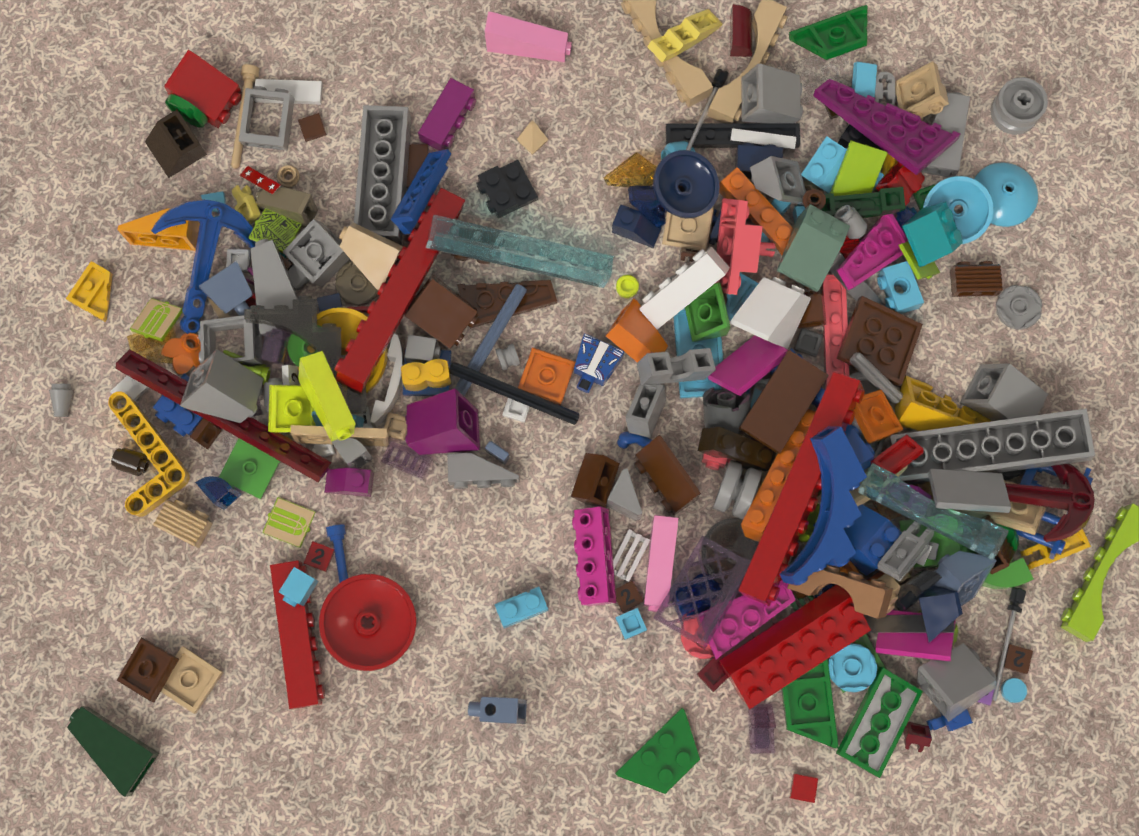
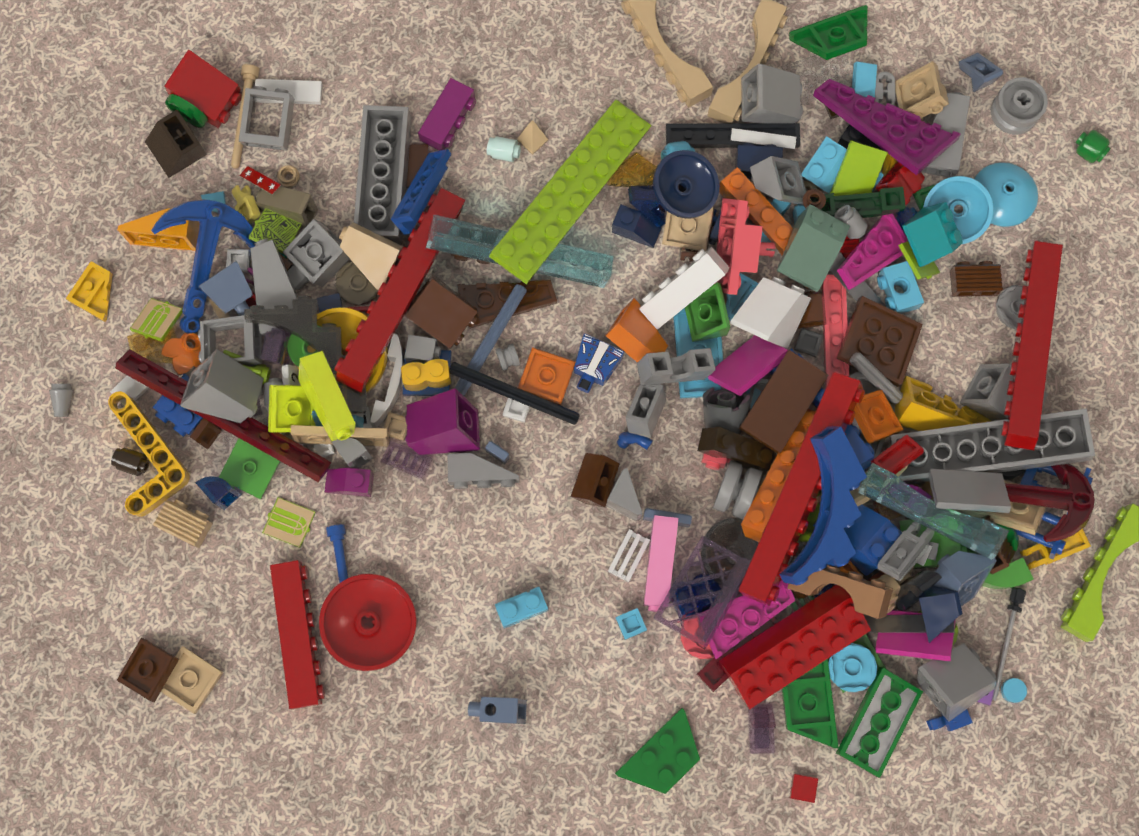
(114, 750): dark green slope -> none
(297, 587): medium azure brick -> none
(312, 127): reddish brown tile -> none
(319, 556): red tile -> none
(503, 148): none -> light aqua brick
(506, 188): black plate -> none
(525, 39): bright pink slope -> none
(569, 192): none -> lime plate
(594, 556): dark pink brick -> none
(627, 286): neon yellow tile -> none
(628, 596): reddish brown tile -> none
(666, 476): reddish brown slope -> none
(683, 519): none -> sand blue tile
(684, 36): light yellow slope -> none
(718, 82): piece -> none
(740, 31): dark red brick -> none
(917, 734): dark red tile -> none
(980, 70): none -> sand blue slope
(1018, 659): reddish brown tile -> none
(1033, 346): none -> red brick
(1092, 146): none -> green head

